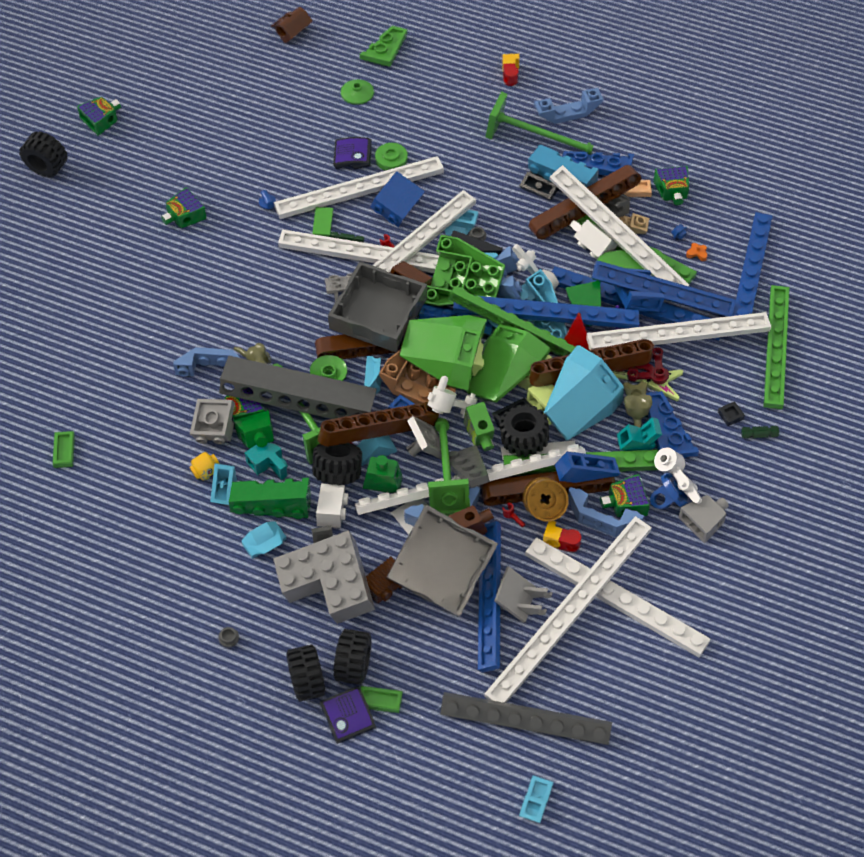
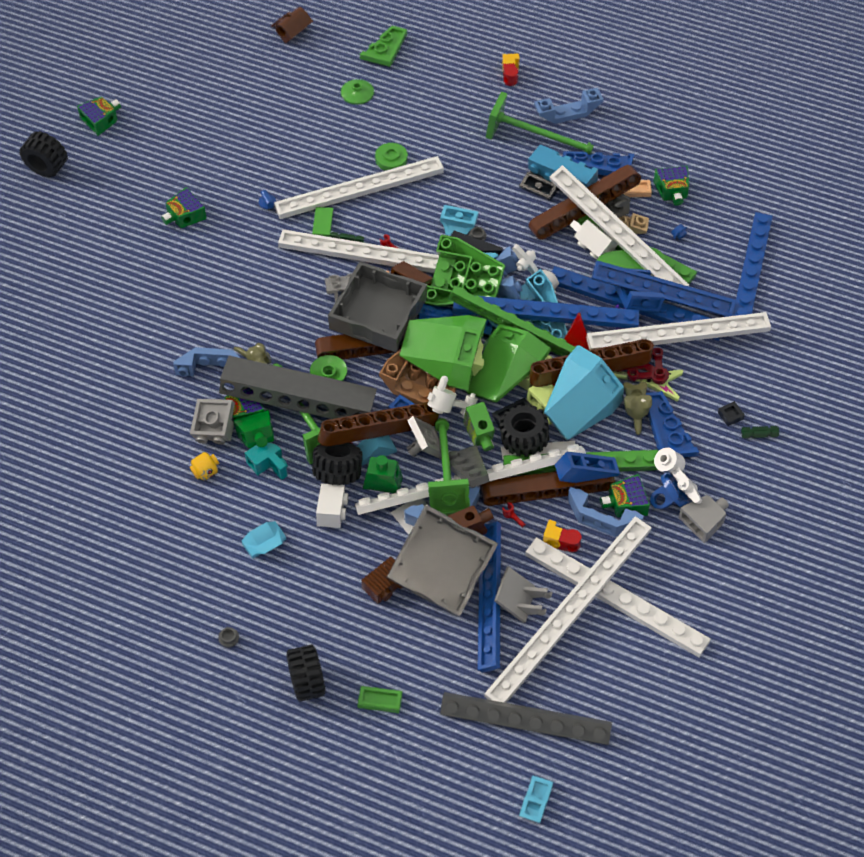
(63, 449): bright green tile -> none
(222, 482): medium azure slope -> none
(271, 498): green wedge -> none
(321, 533): dark grey tile -> none
(328, 567): light grey piece -> none
(347, 714): slope -> none
(352, 151): slope -> none
(352, 656): black tyre -> none
(372, 372): medium azure slope -> none
(397, 199): blue panel -> none
(427, 231): white tile -> none
(556, 500): pearl gold wheel -> none
(585, 294): green torso -> none
(639, 438): teal brick -> none
(698, 251): orange piece -> none
(776, 348): bright green plate -> none

